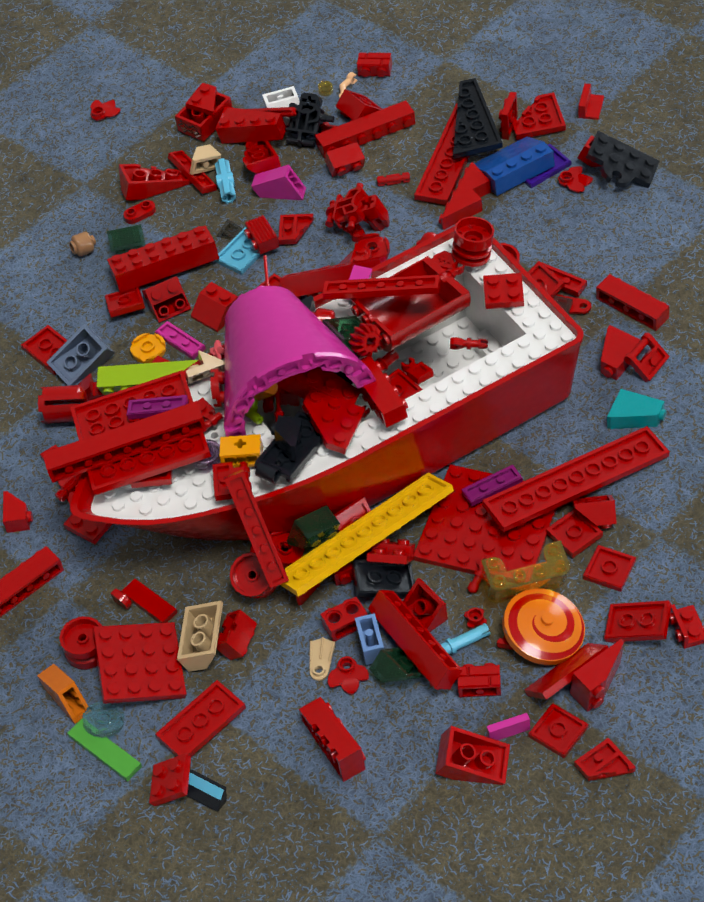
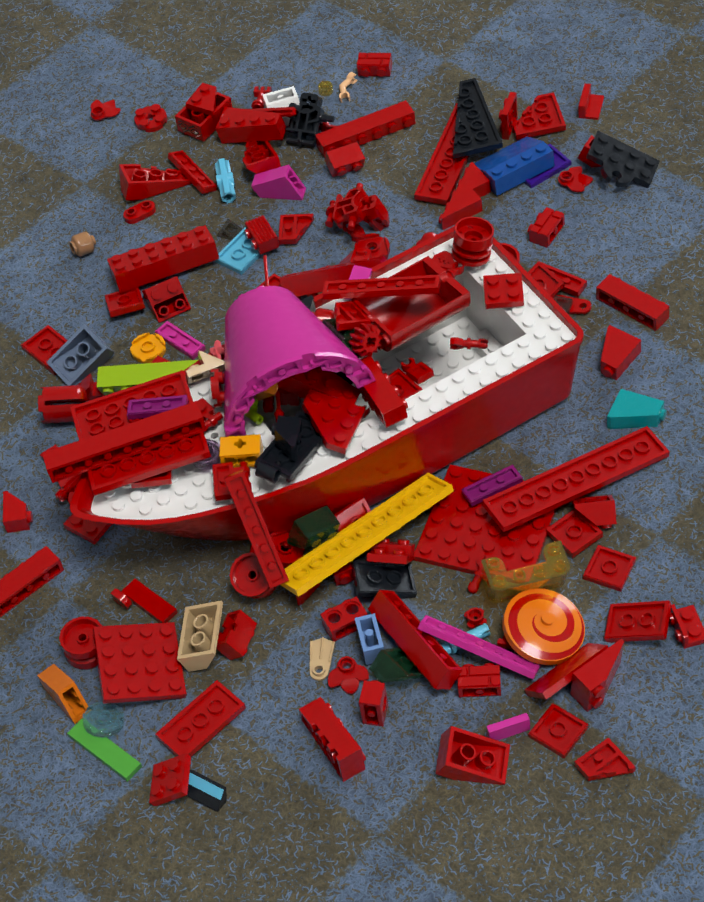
(126, 238): clear green slope -> none
(143, 116): none -> red plate
(204, 159): tan slope -> none
(212, 306): red slope -> none
(258, 103): none -> red hinge
(349, 315): none -> red wing
(356, 105): red slope -> none
(373, 703): none -> red brick
(387, 360): red axle -> none
(393, 179): red axle -> none
(426, 605): red slope -> none
(479, 646): none -> dark pink tile
(546, 227): none -> red brick
(651, 361): red plate -> none

